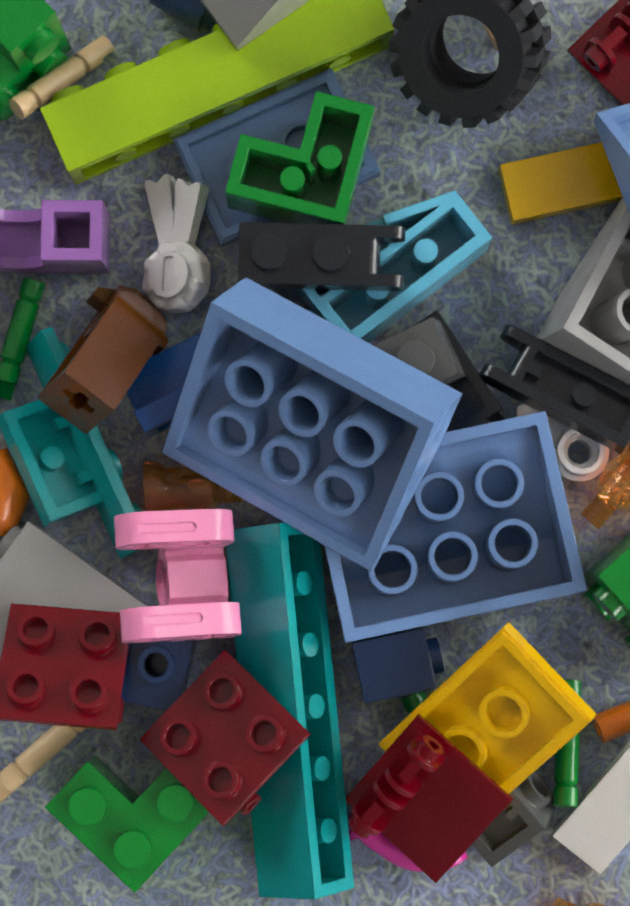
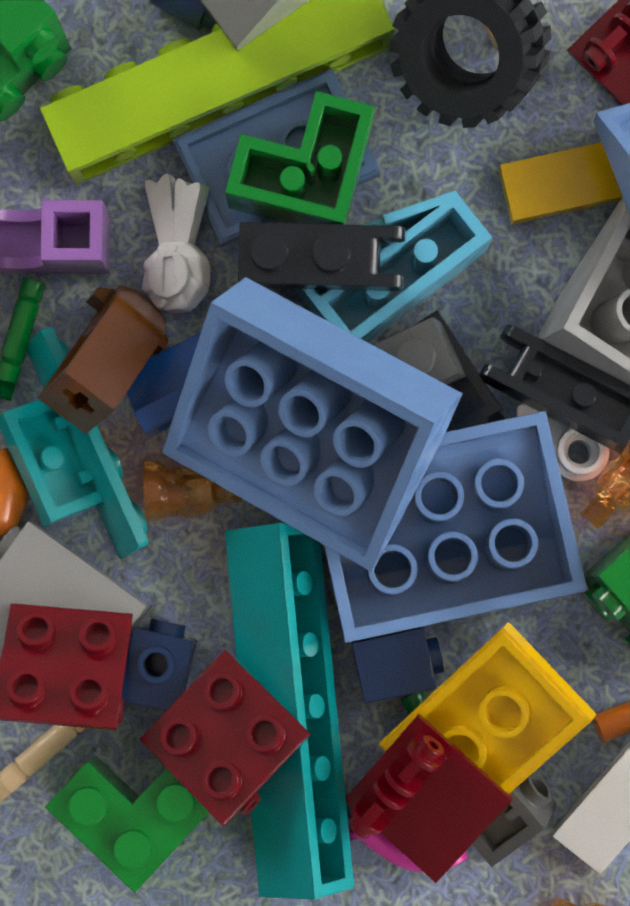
(61, 77): tan wheel -> none
(188, 575): bright pink piece -> none
(567, 766): green wheel -> none

